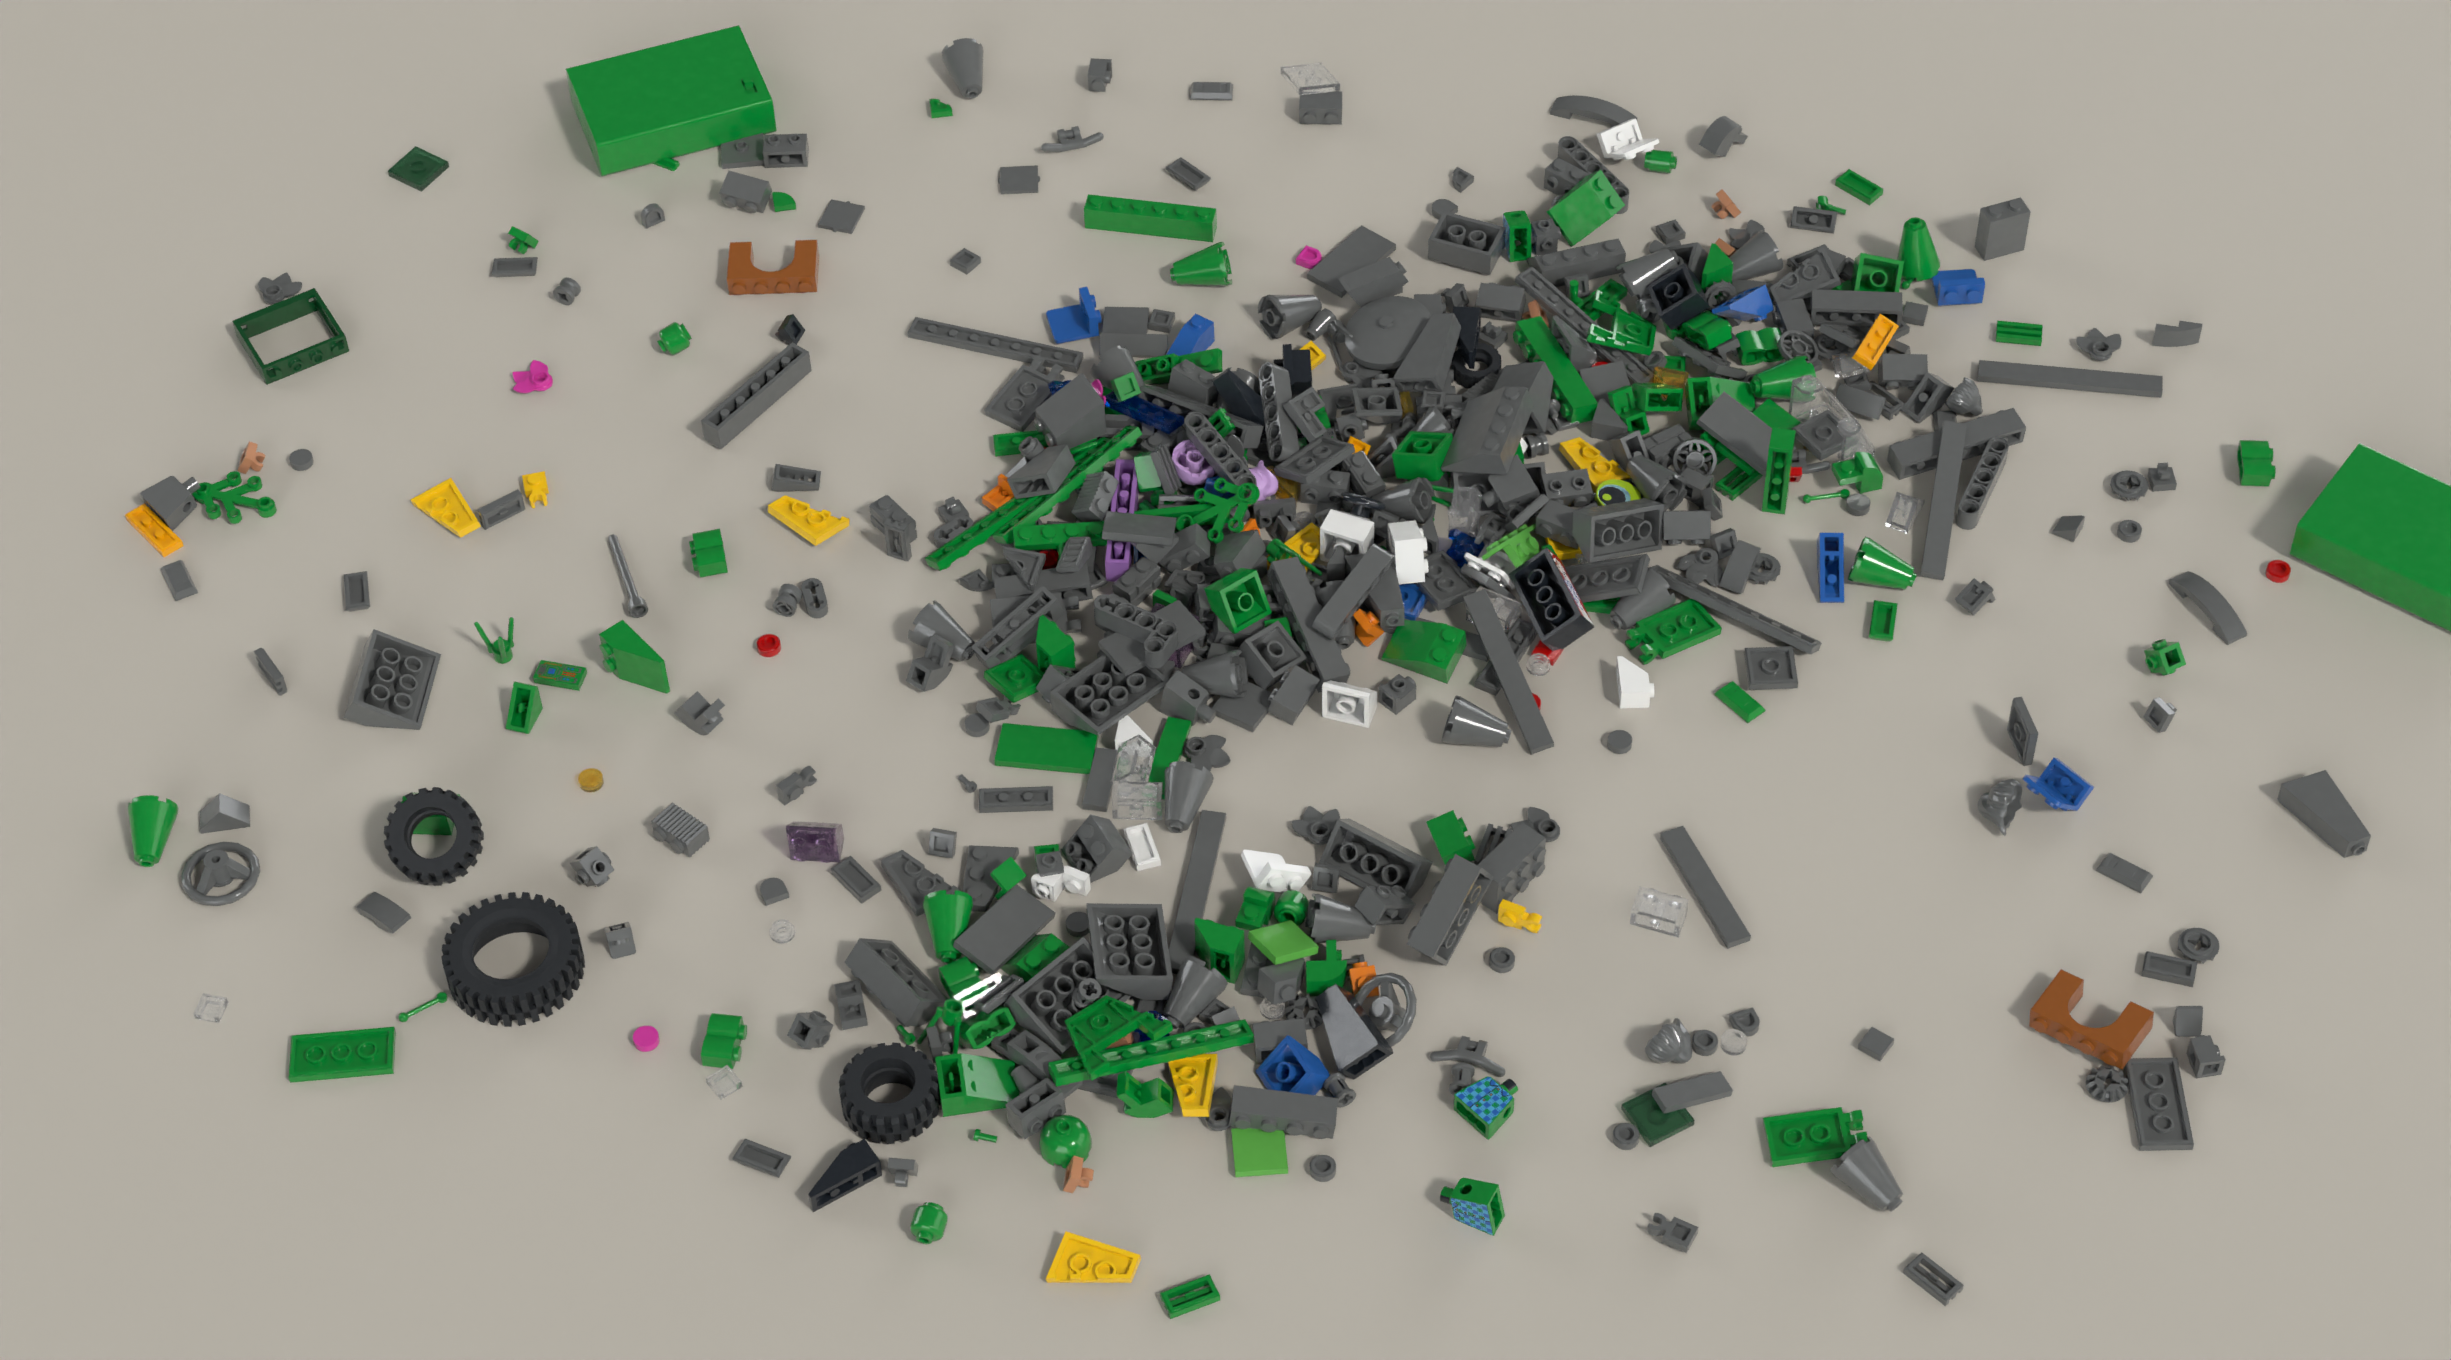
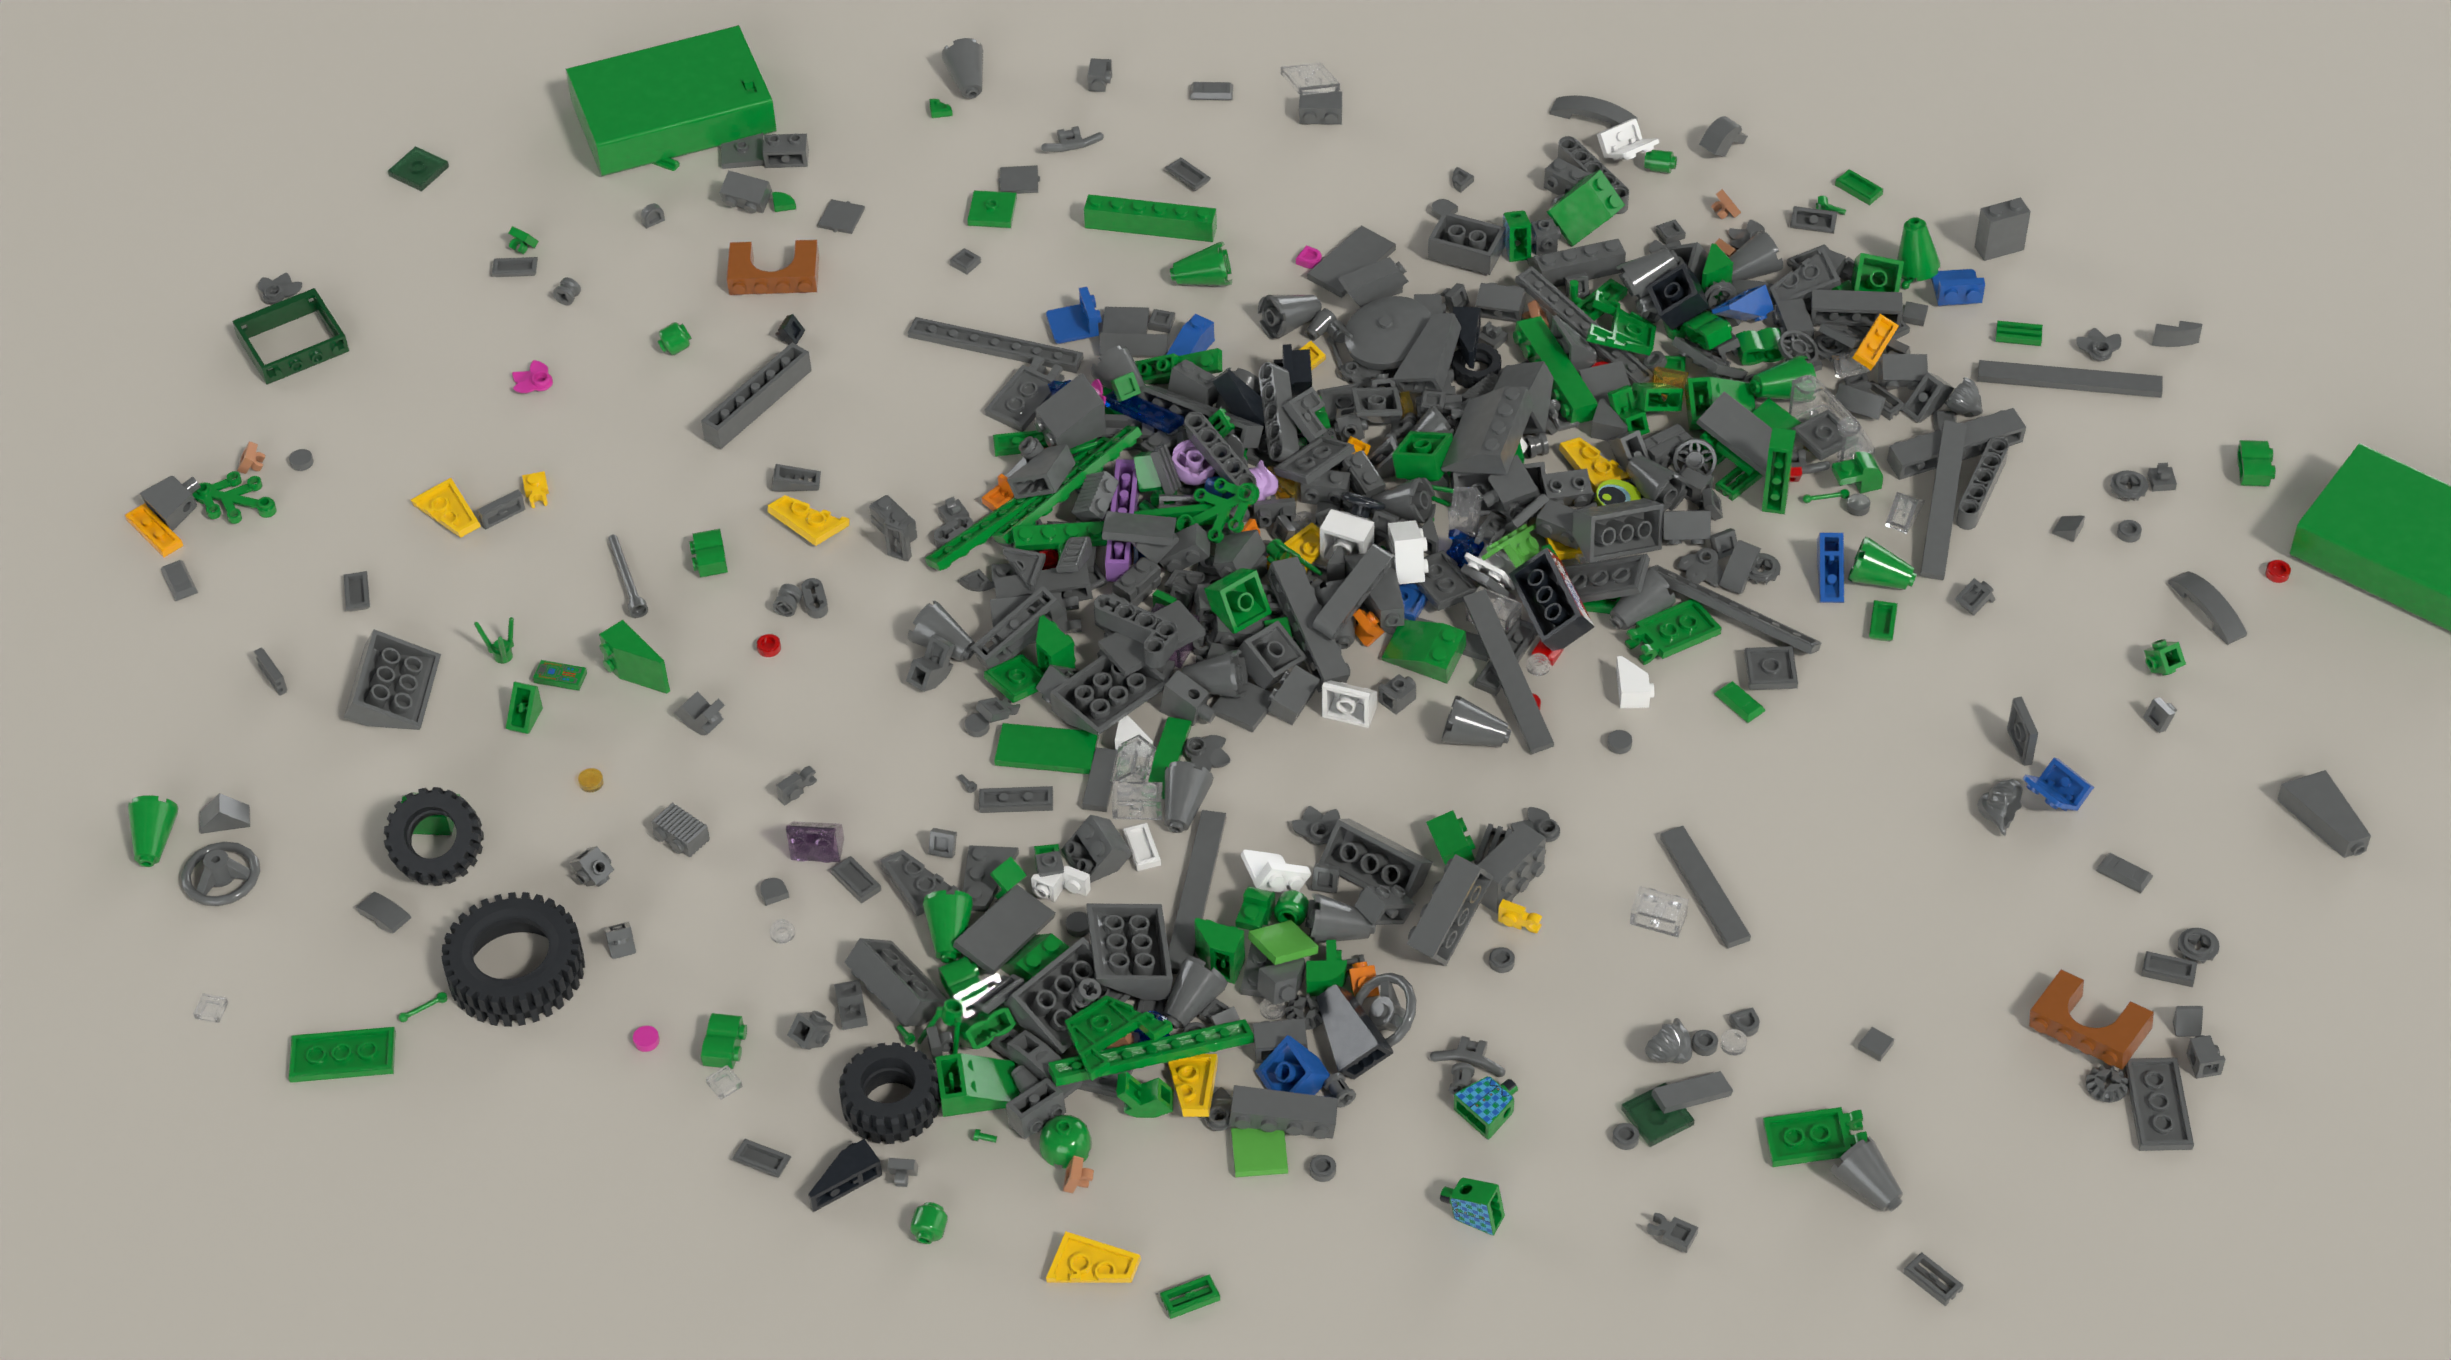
(992, 209): none -> green plate

